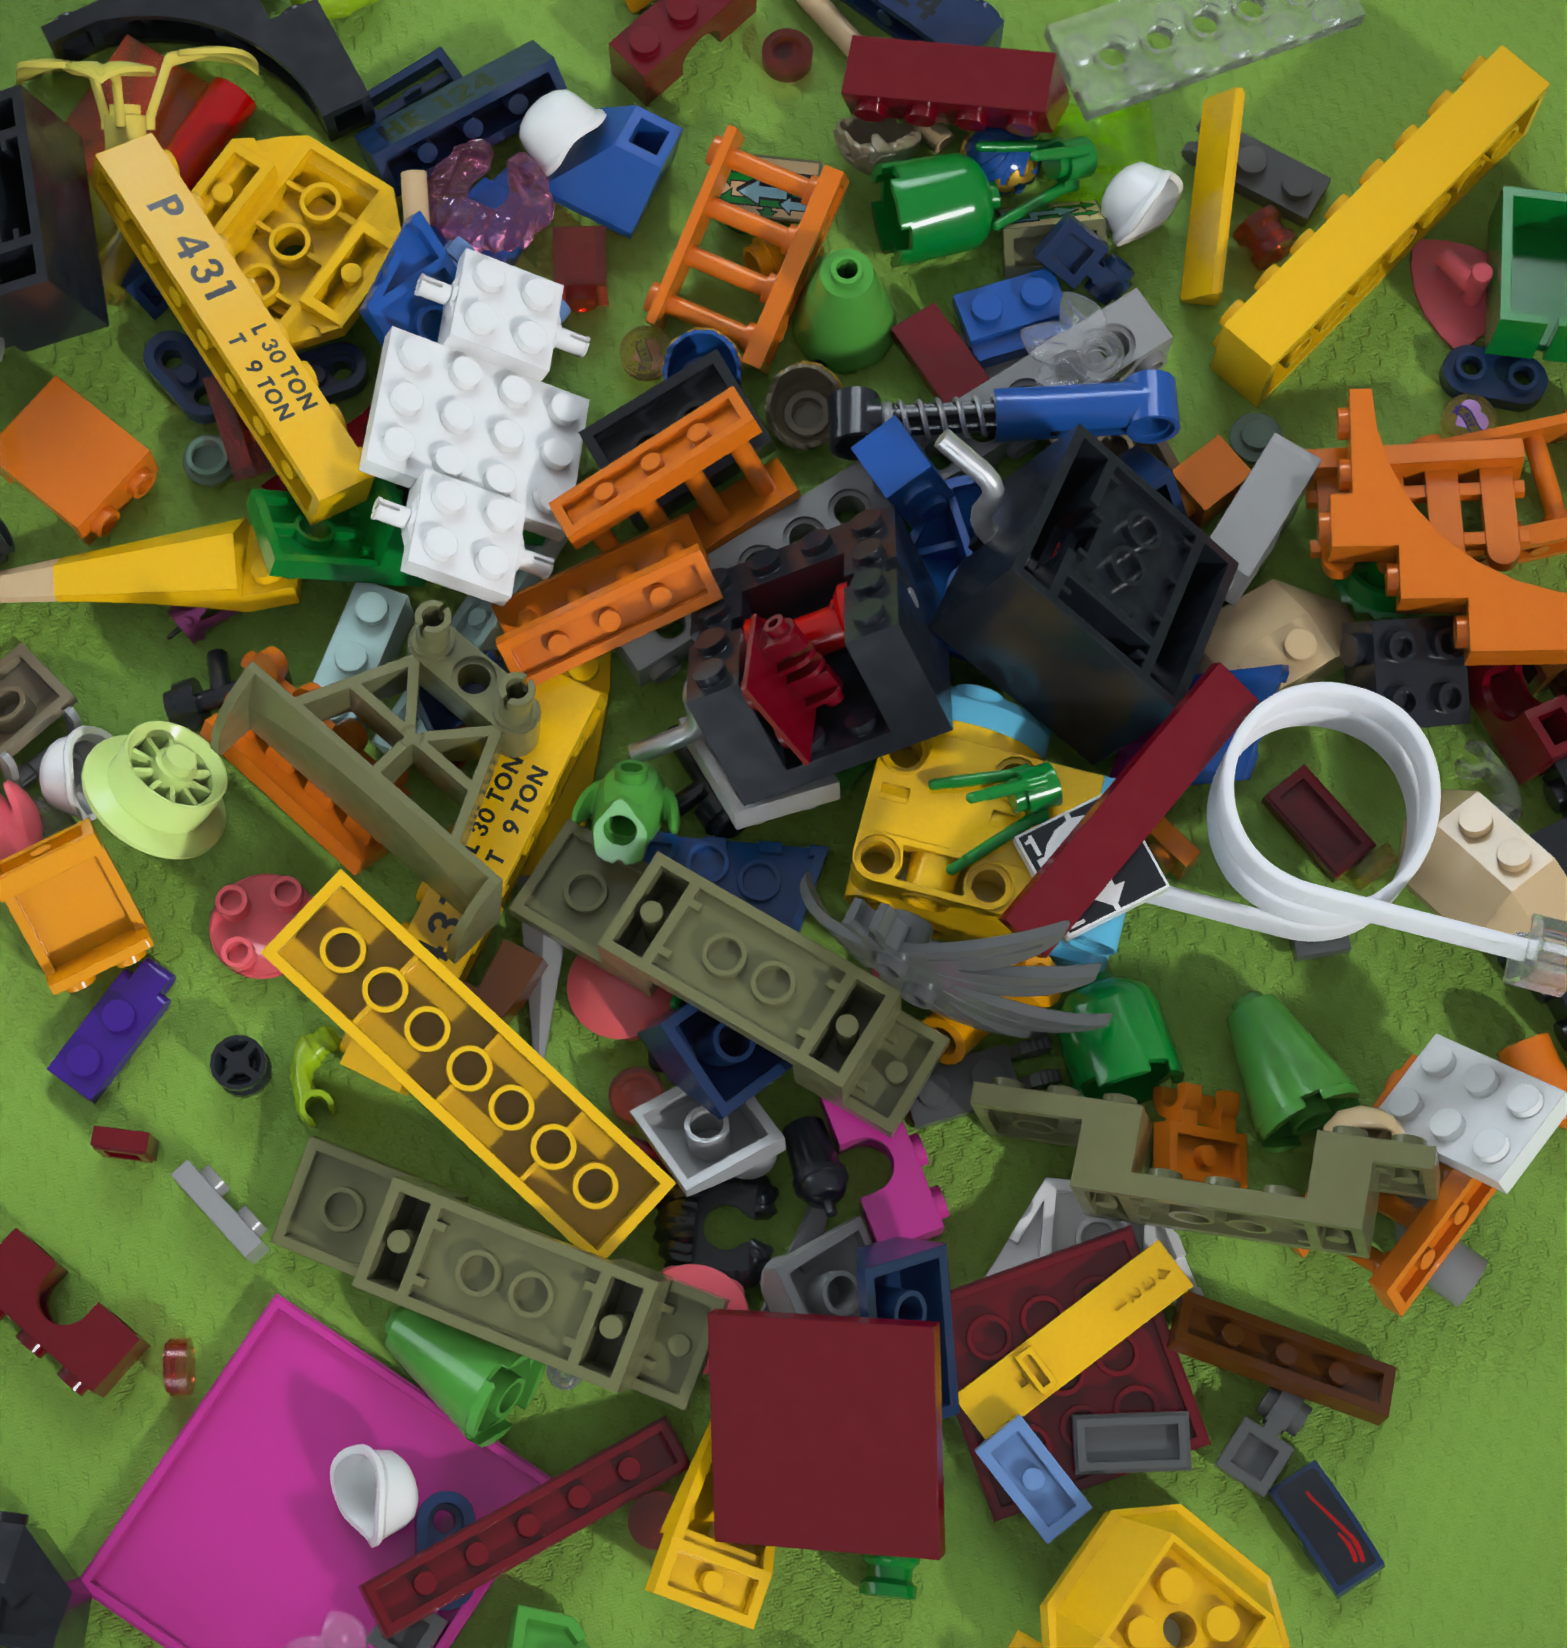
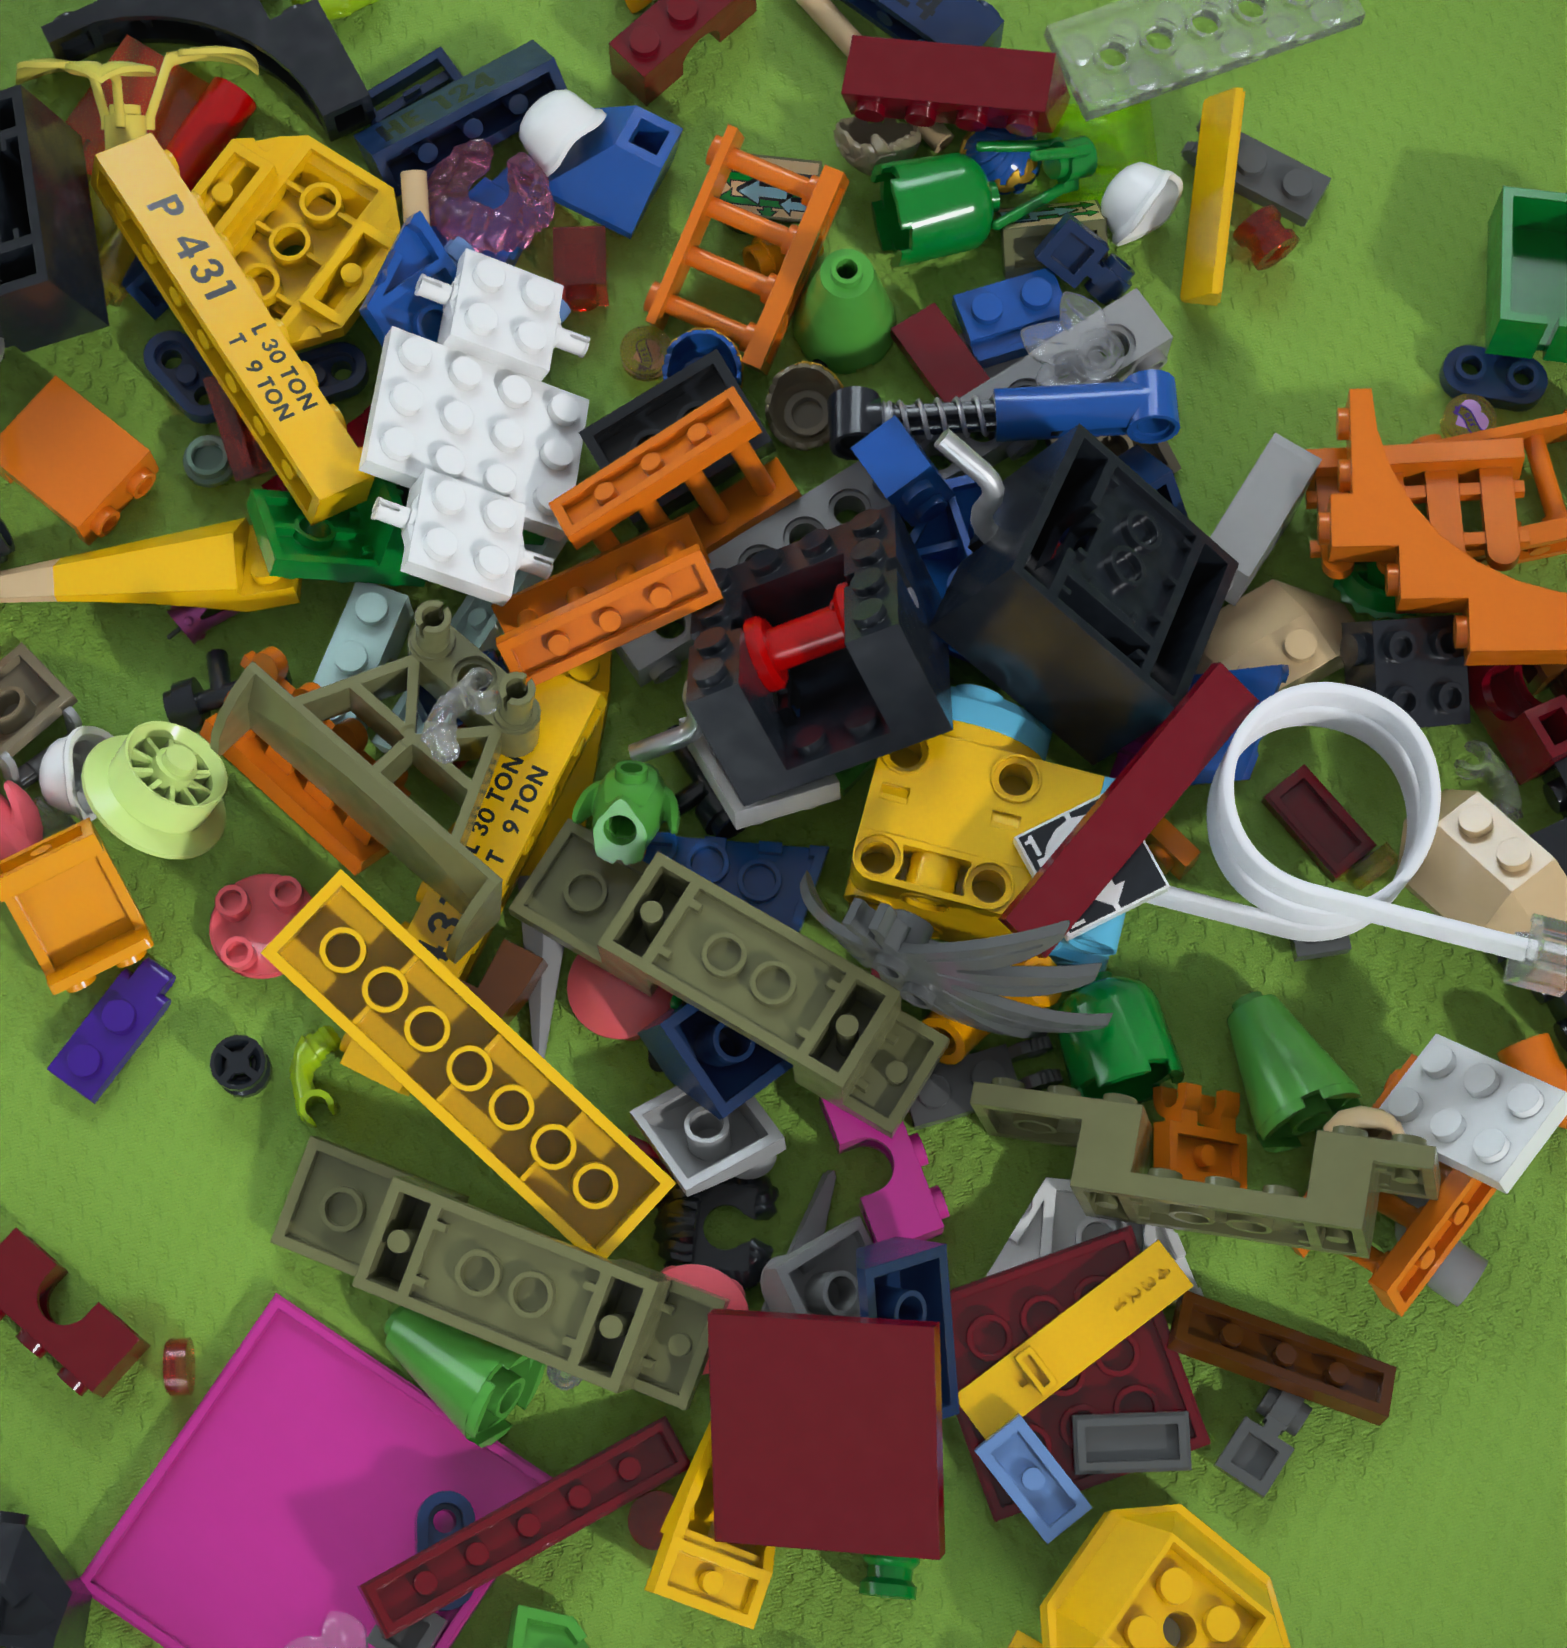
(124, 1144): dark red tile -> none
(207, 1192): light grey plate -> none
(374, 1491): white helmet -> none
(441, 725): none -> clear piece
(631, 1089): clear red tile -> none
(787, 55): clear red tile -> none
(787, 681): dark red hinge -> none
(815, 1165): black piece -> none
(1027, 790): green plant -> none
(1210, 480): orange brick -> none
(1251, 435): sand green plate -> none
(1326, 1529): slope -> none
(1377, 224): yellow brick -> none
(1451, 289): coral shield -> none

